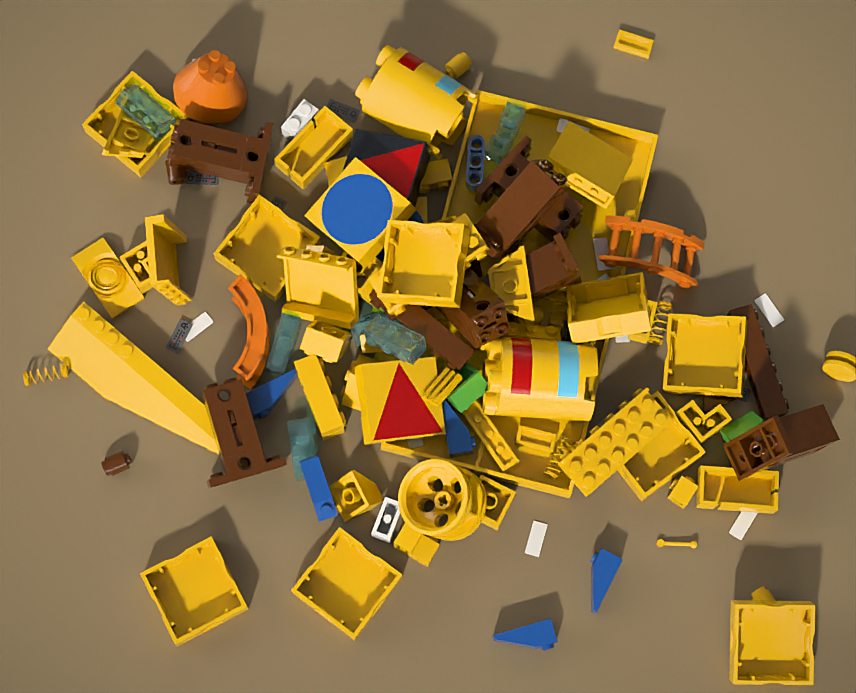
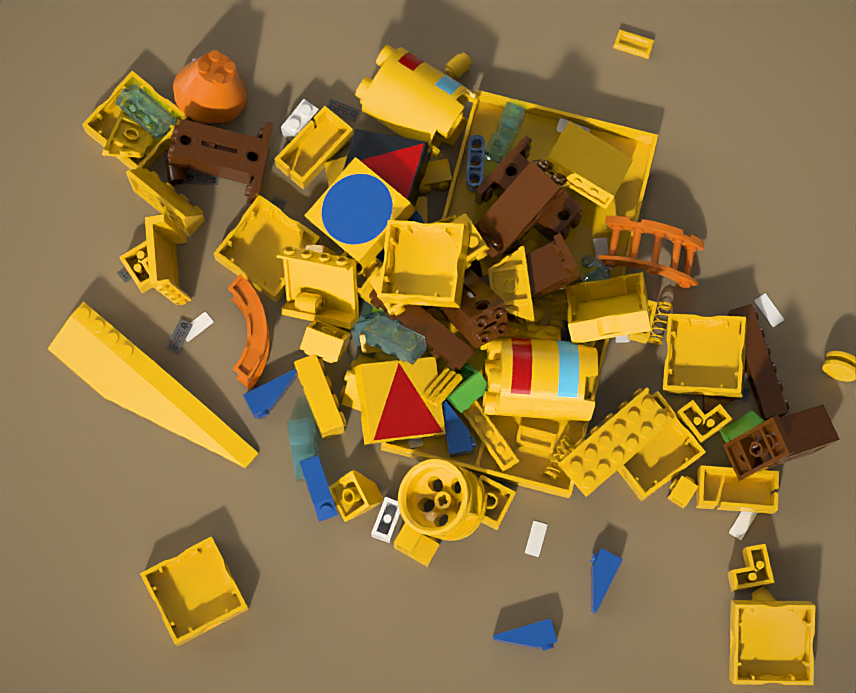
(64, 371): yellow piece -> none
(107, 278): yellow slope -> none
(116, 463): reddish brown brick -> none
(166, 200): none -> yellow slope
(235, 434): reddish brown brick -> none
(283, 344): clear light blue brick -> none
(310, 302): none -> yellow brick
(347, 584): yellow tile -> none
(601, 273): none -> clear light blue plant
(660, 543): yellow hinge -> none
(757, 570): none -> yellow brick

